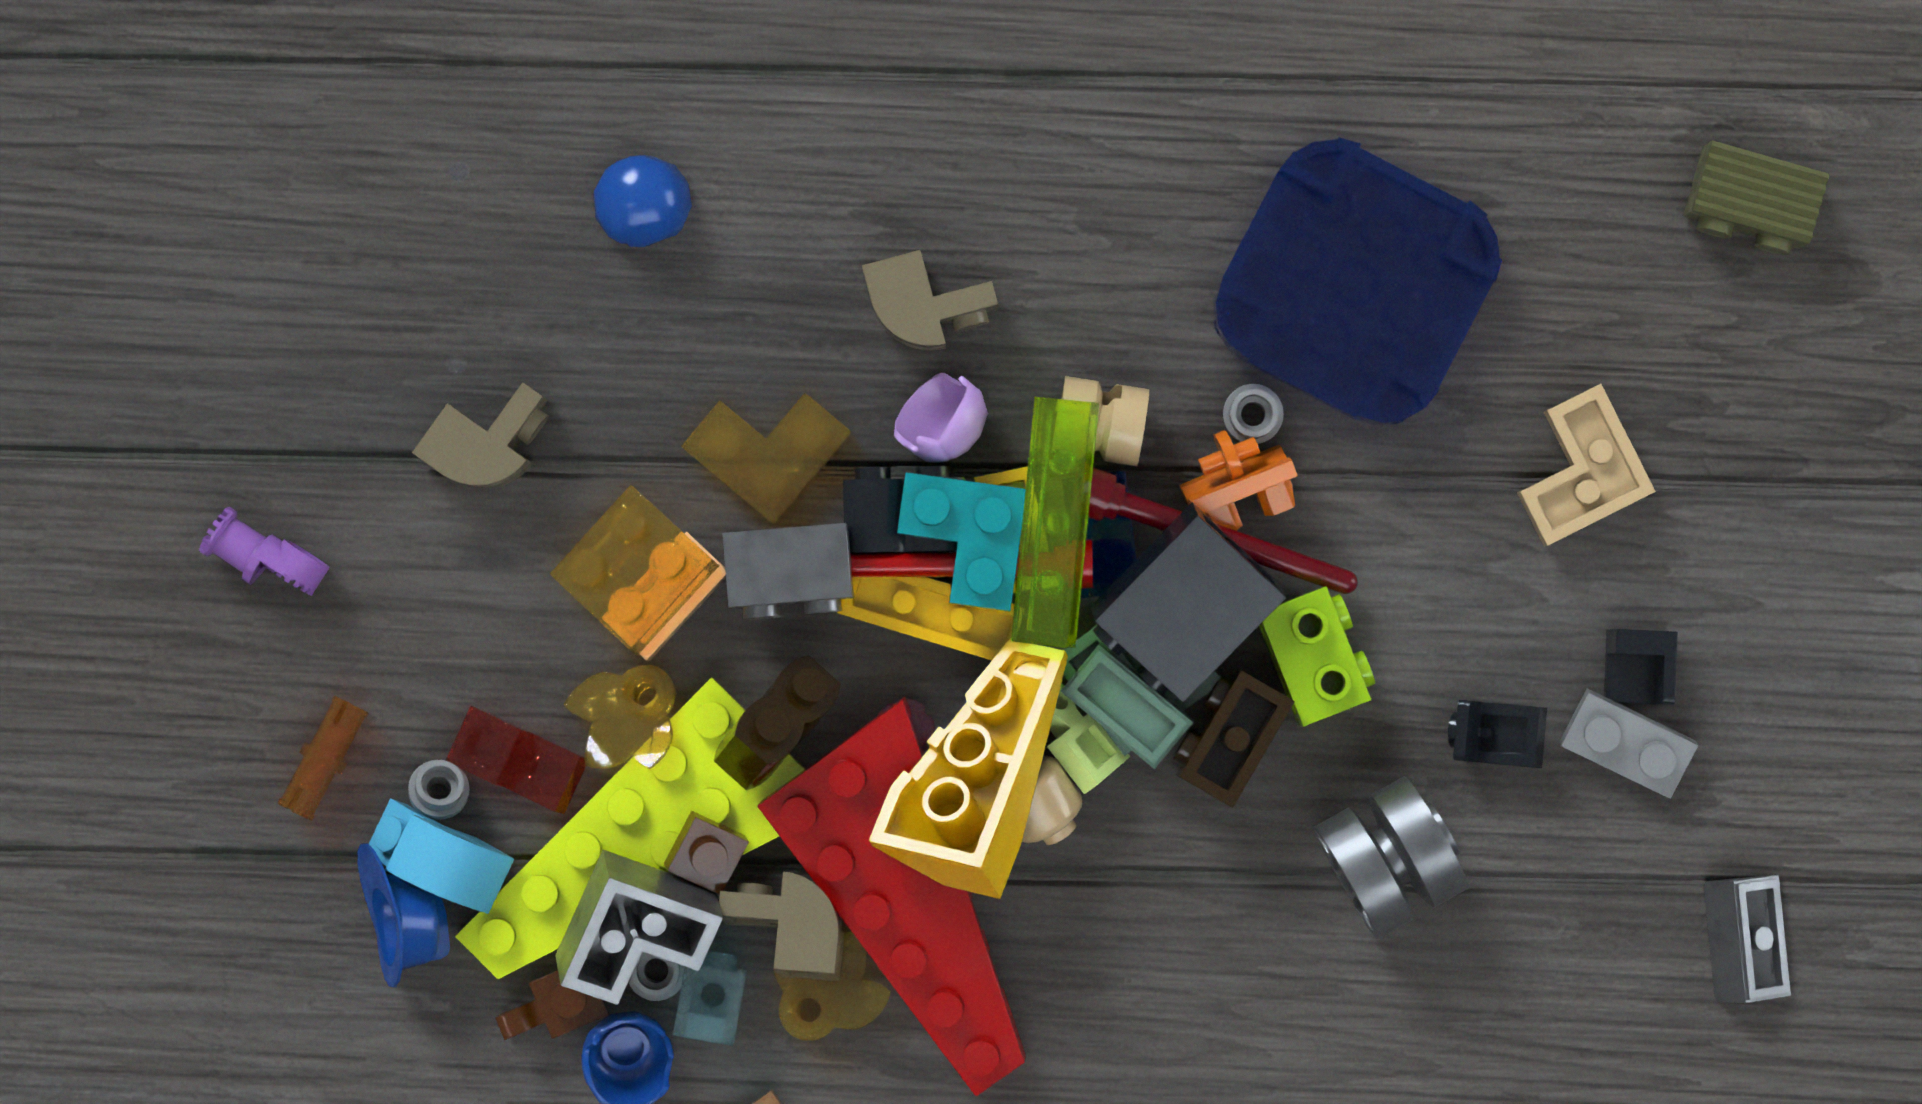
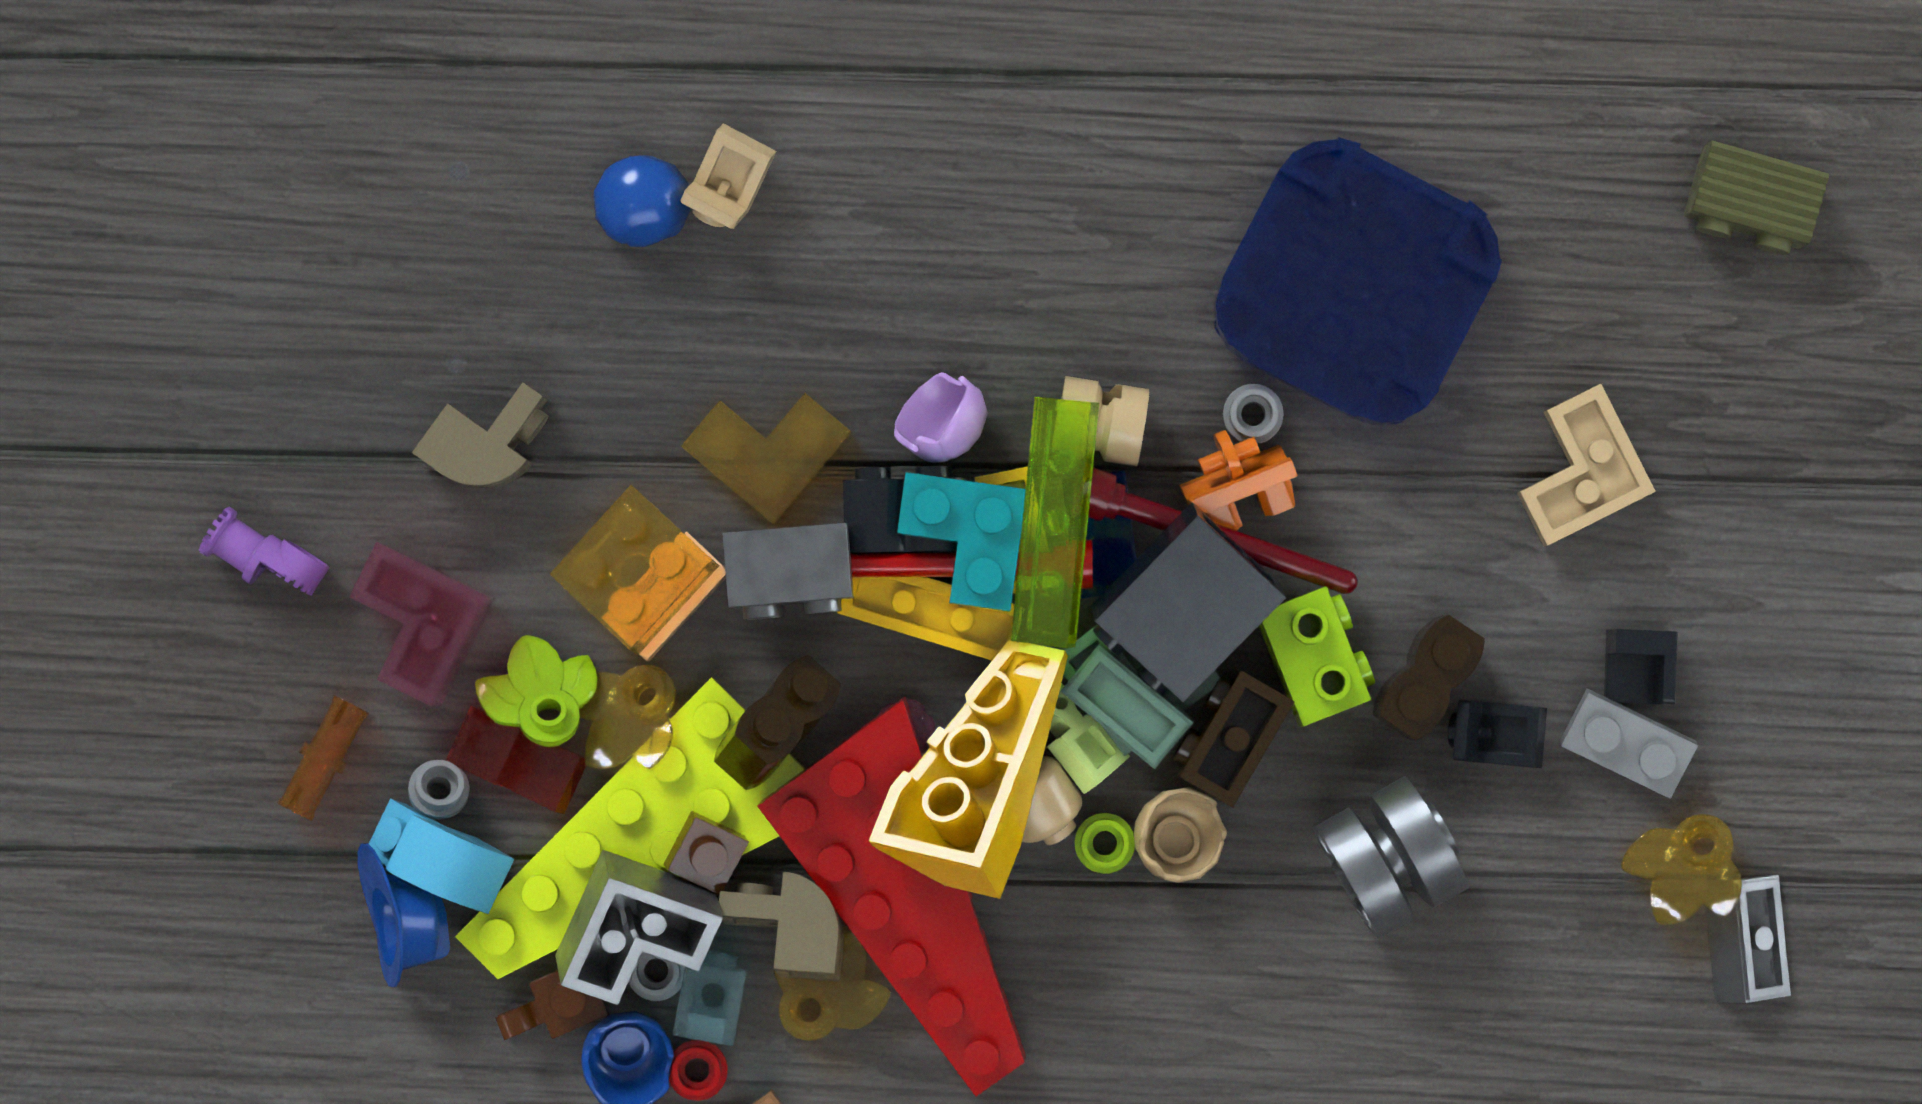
(437, 615): none -> clear pink brick
(537, 683): none -> lime plate
(698, 1089): none -> red plate
(728, 178): none -> tan bracket
(911, 312): dark tan brick -> none
(1124, 843): none -> lime plate
(1179, 834): none -> tan hair
(1437, 661): none -> dark brown brick
(1681, 876): none -> clear yellow plate

